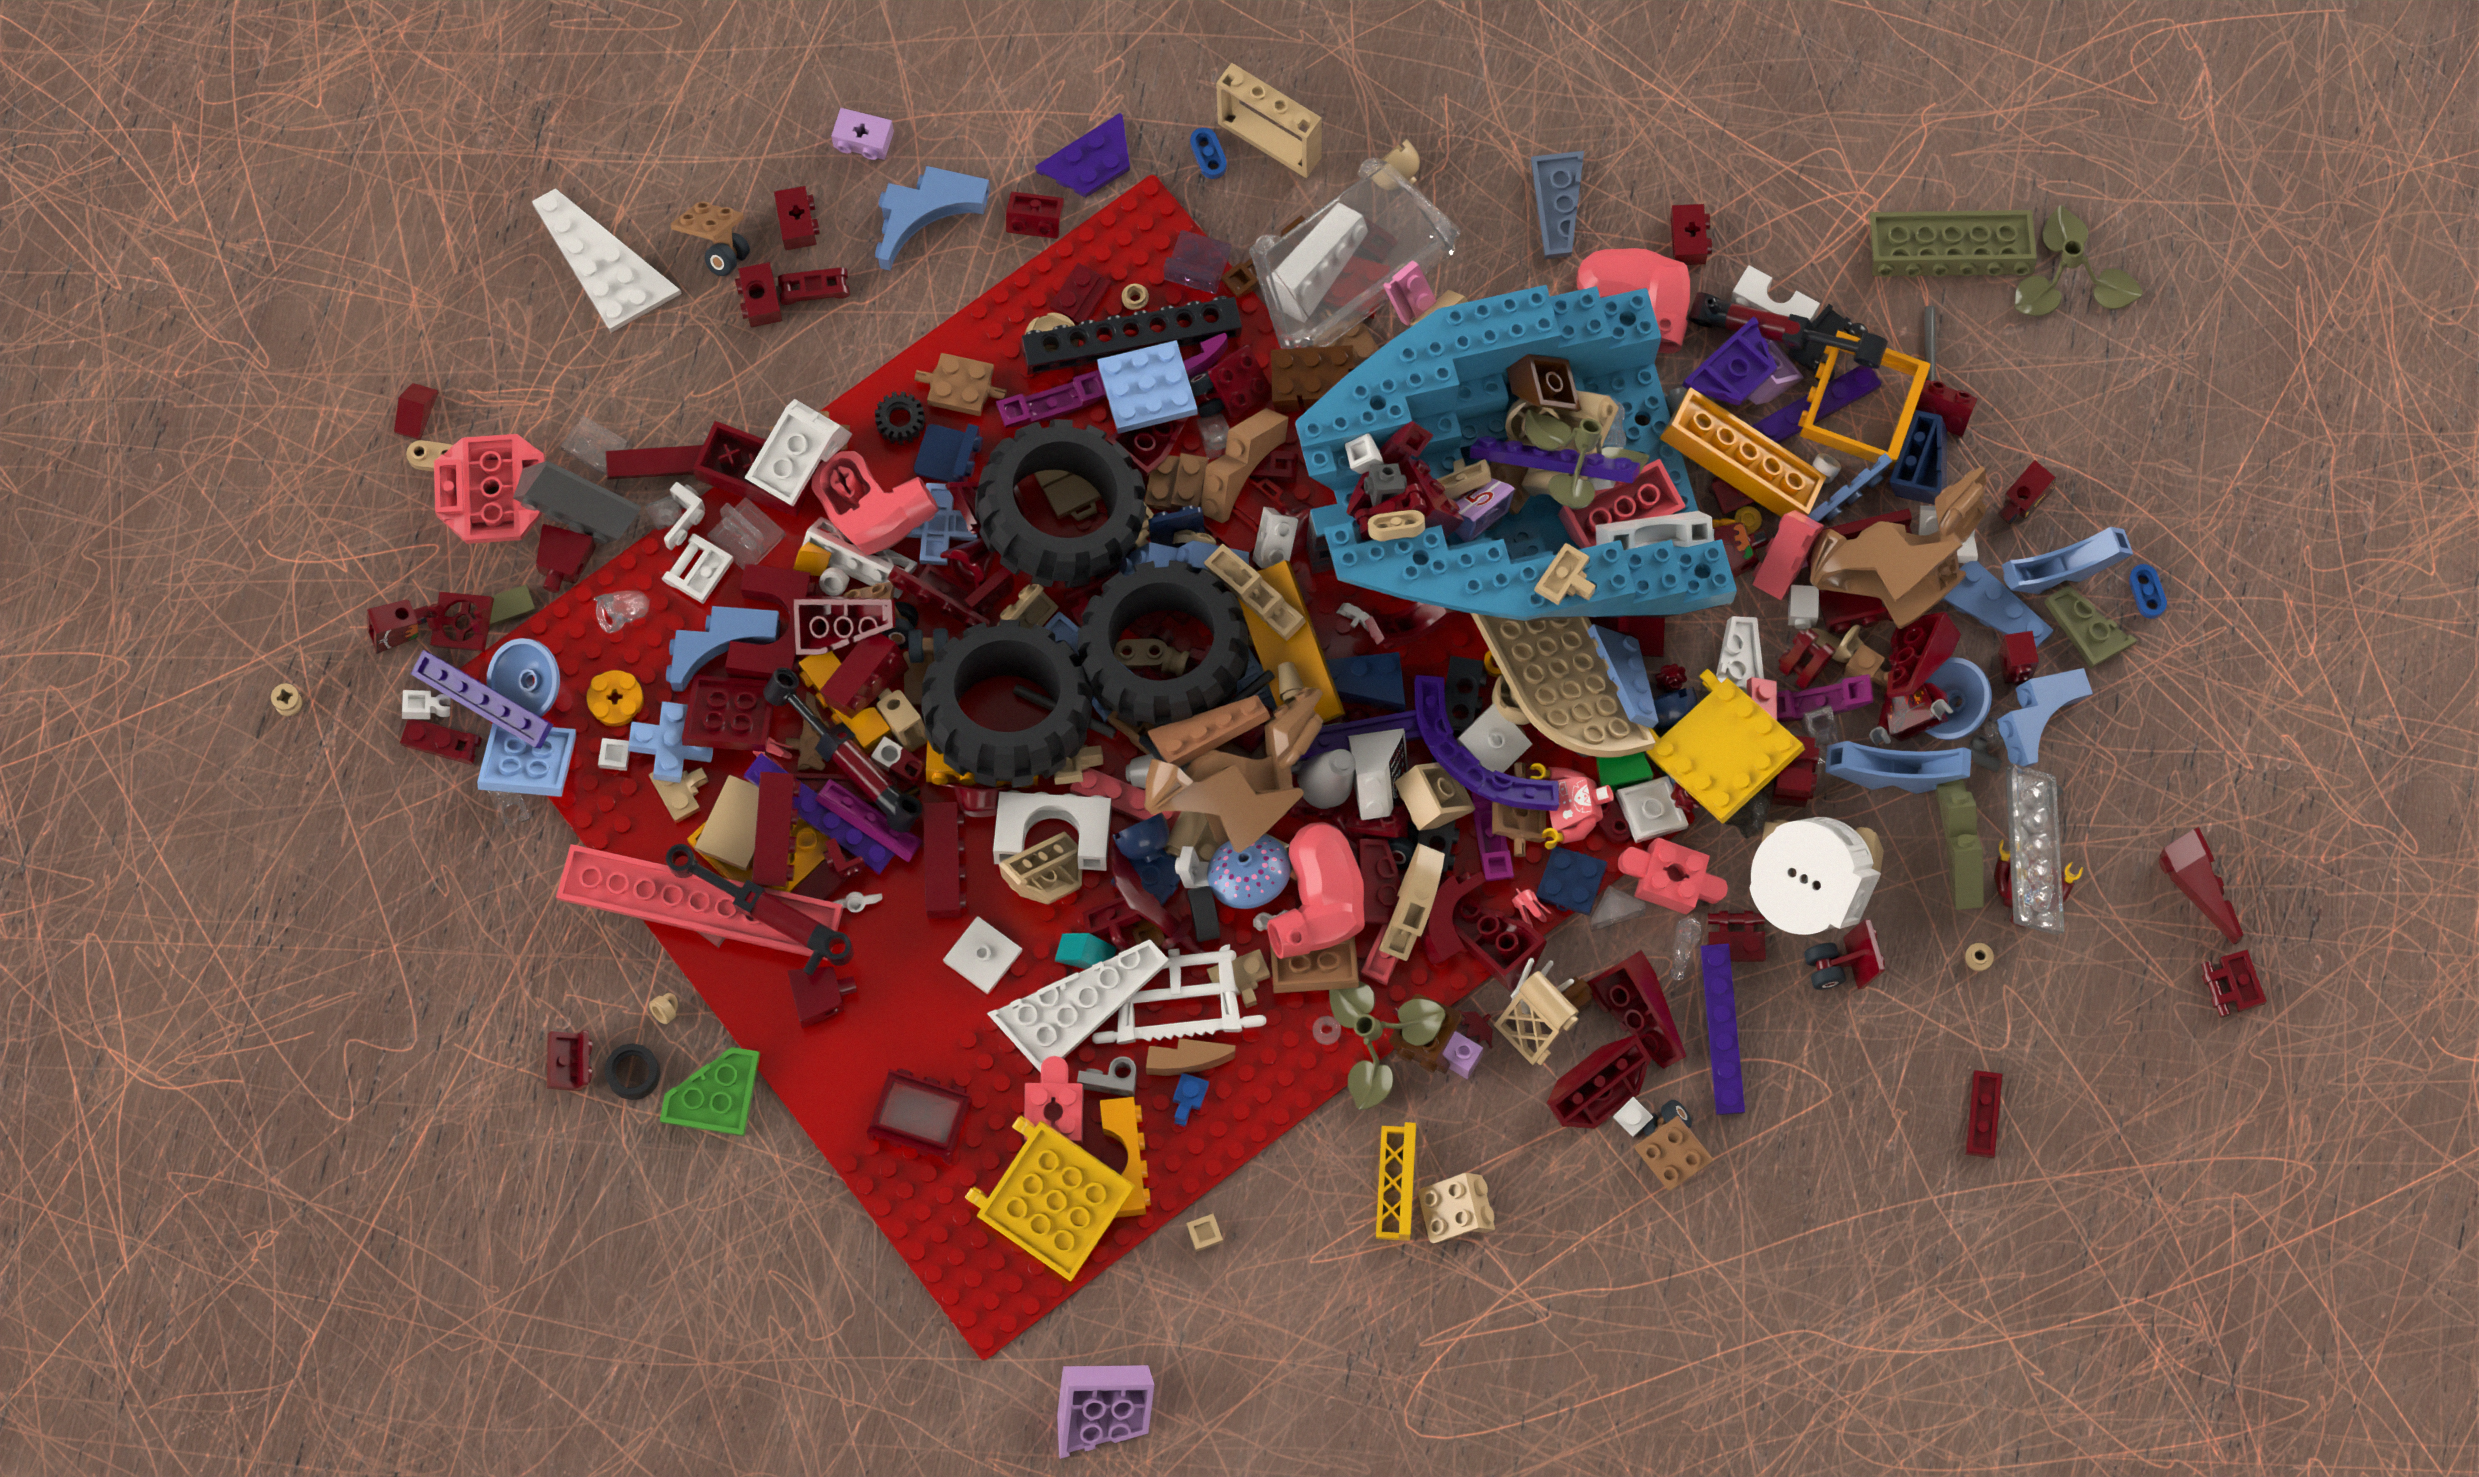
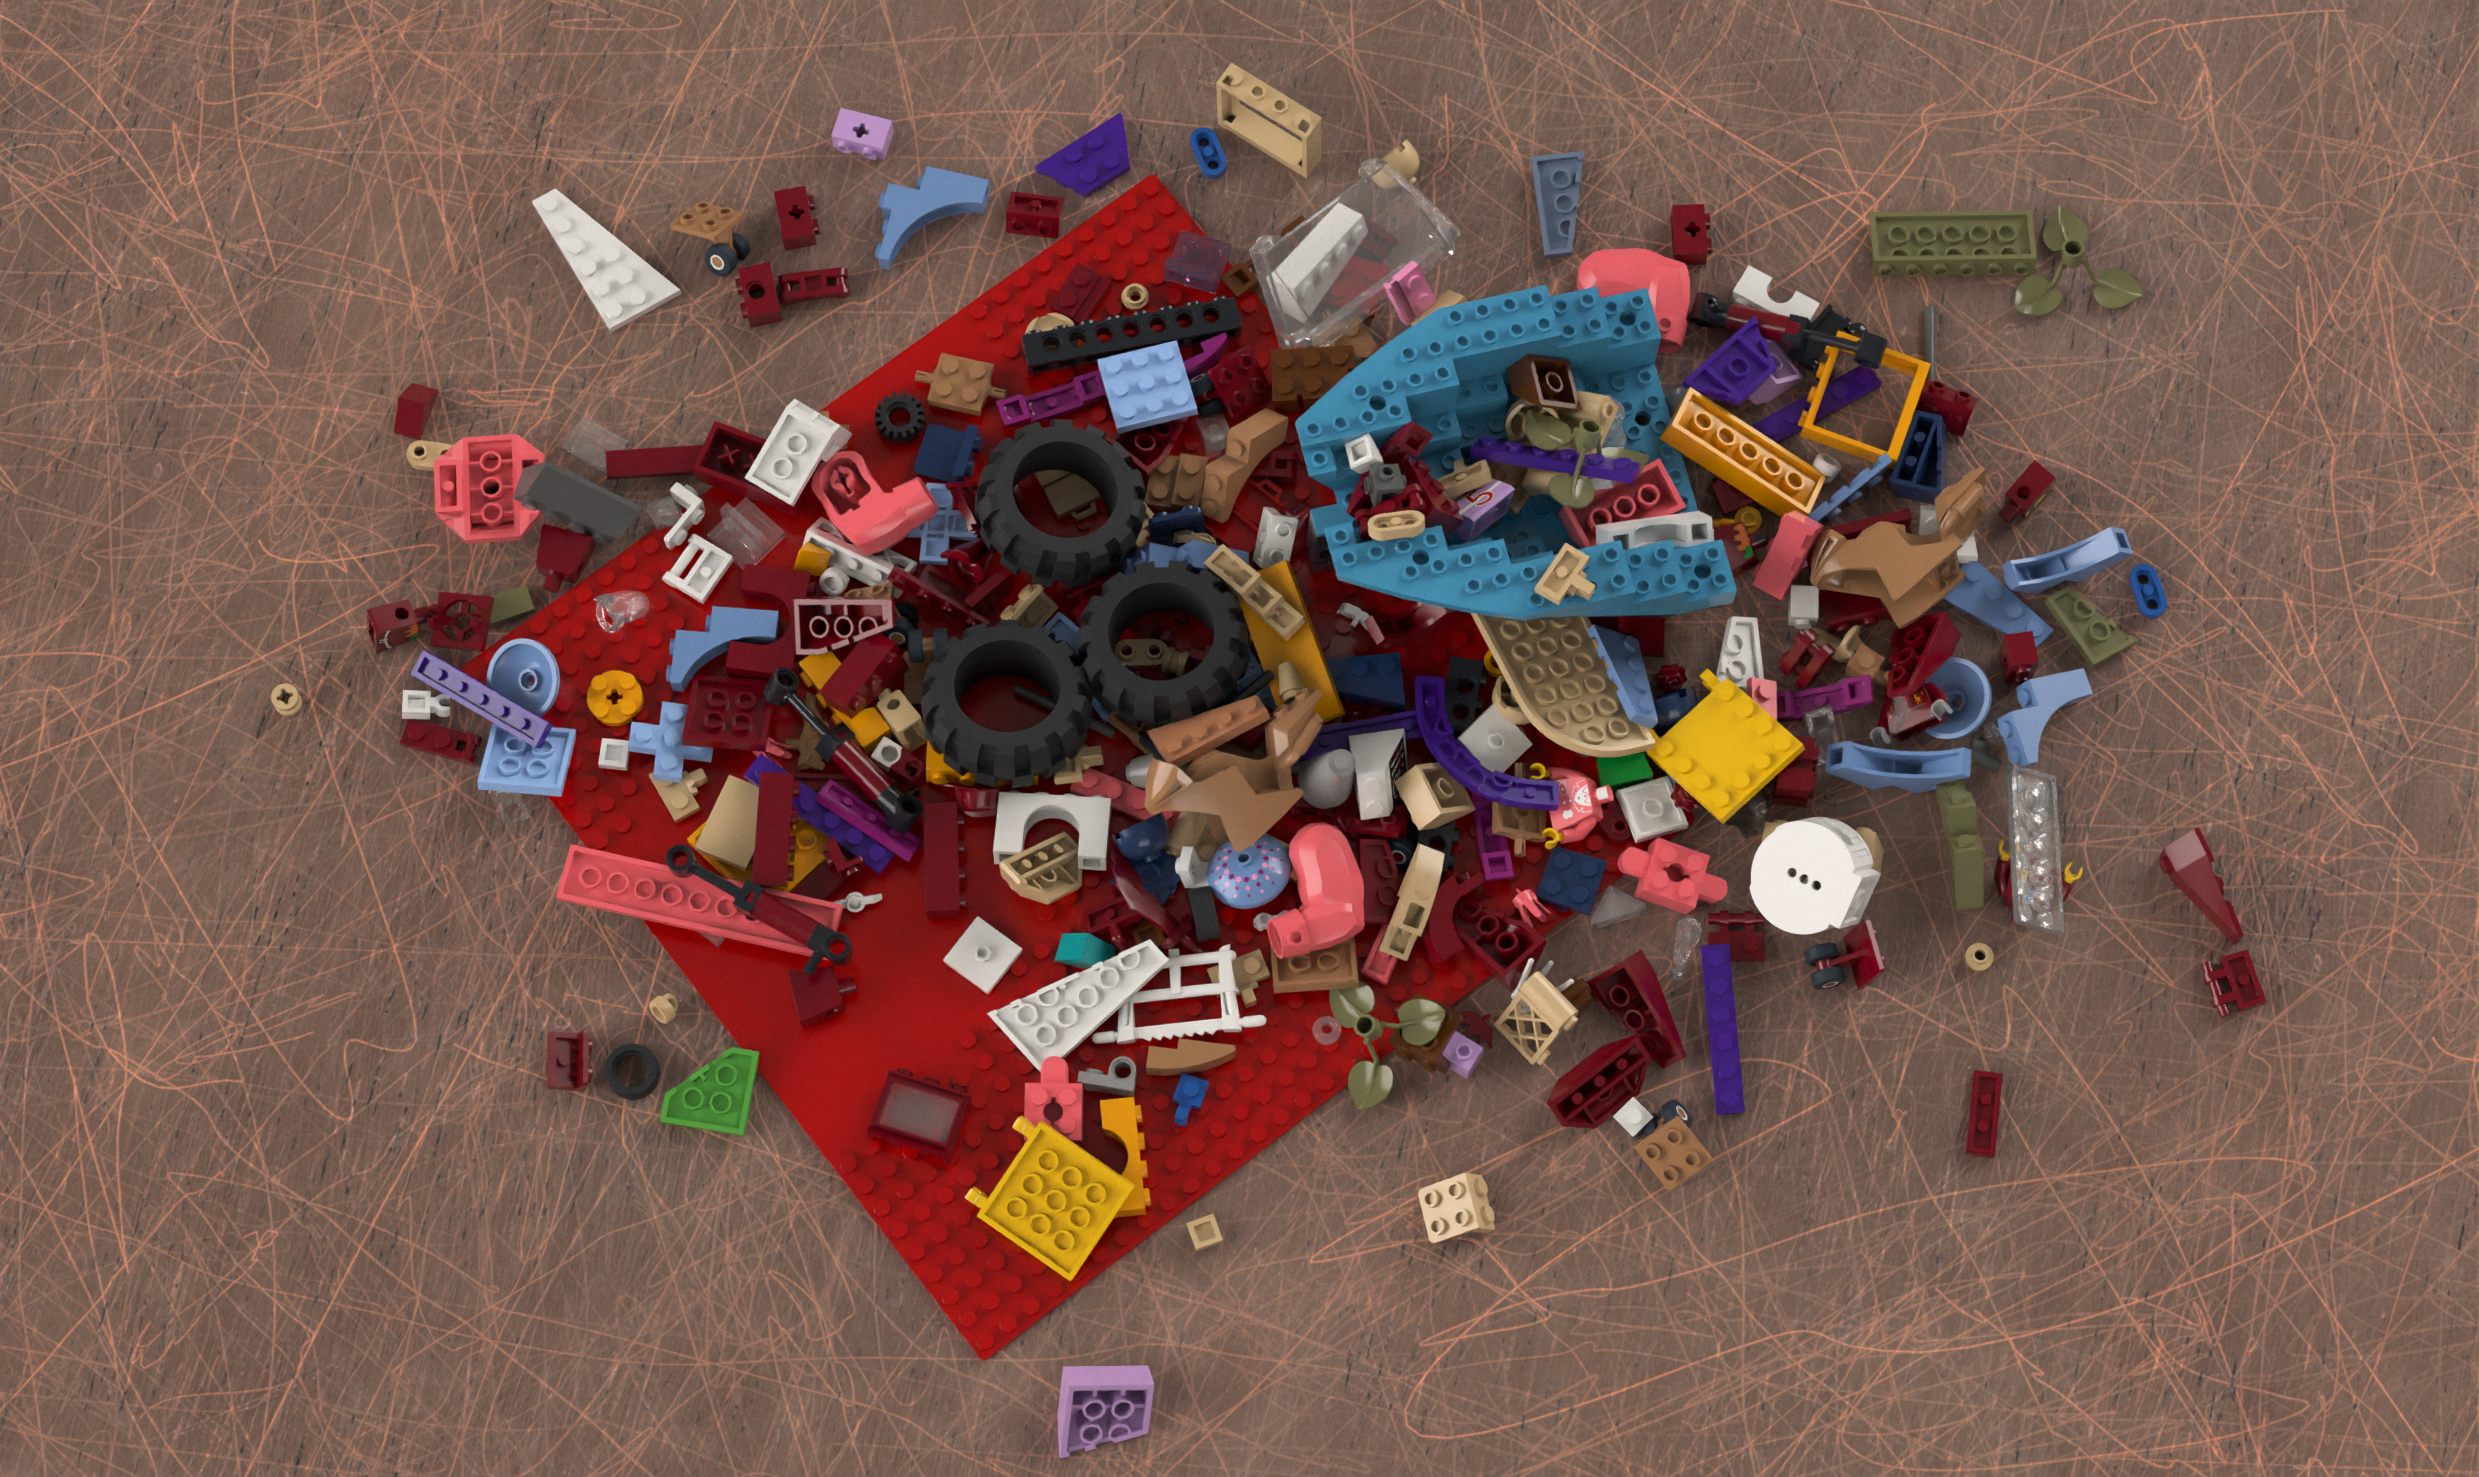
(1406, 1189): yellow fence -> none

